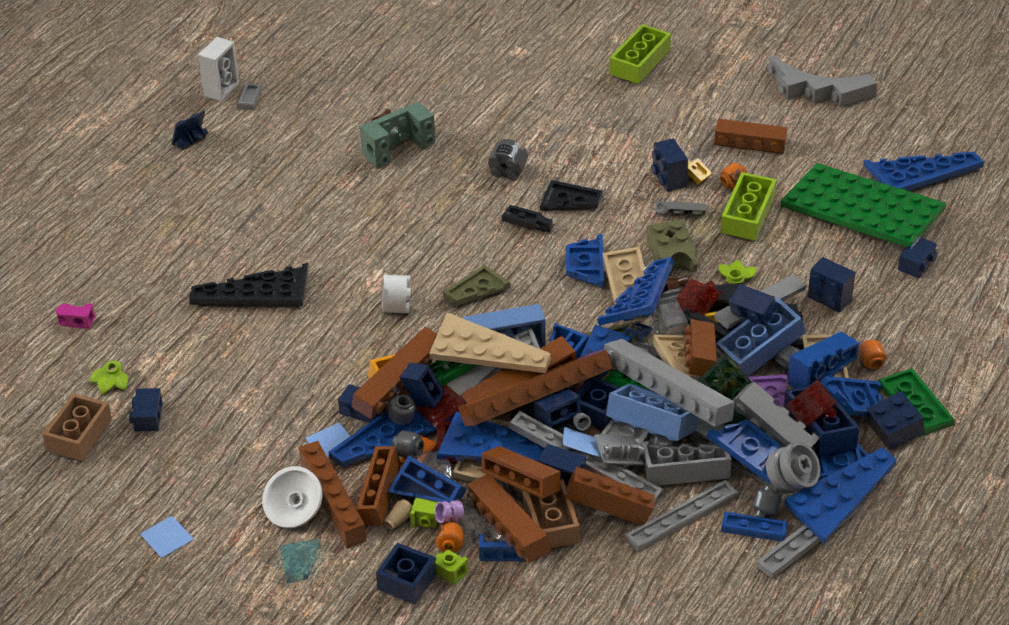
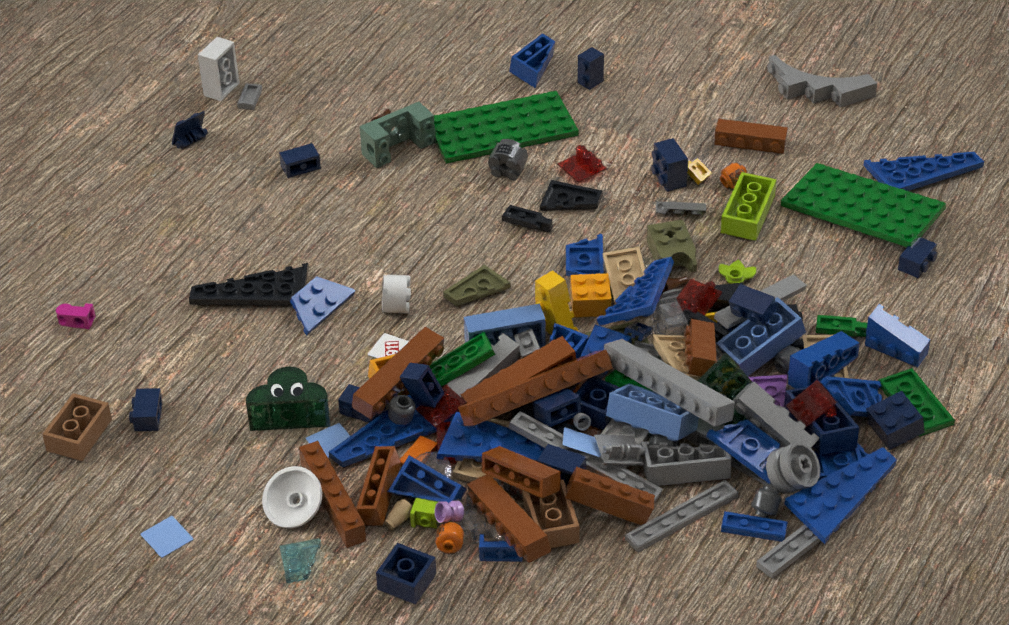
(109, 378): lime plate -> none
(287, 402): none -> clear green brick
(300, 160): none -> dark blue brick
(318, 301): none -> wing
(387, 346): none -> white sticker
(408, 444): dark grey head -> none
(451, 566): lime brick -> none
(477, 345): tan wing -> none
(525, 120): none -> green plate
(533, 60): none -> blue wedge
(553, 298): none -> yellow wedge
(582, 165): none -> clear red hinge
(590, 68): none -> dark blue brick
(590, 294): none -> light orange brick
(640, 54): lime brick -> none
(831, 284): dark blue brick -> none
(835, 324): none -> green hinge
(872, 354): orange head -> none
(894, 338): none -> blue wedge

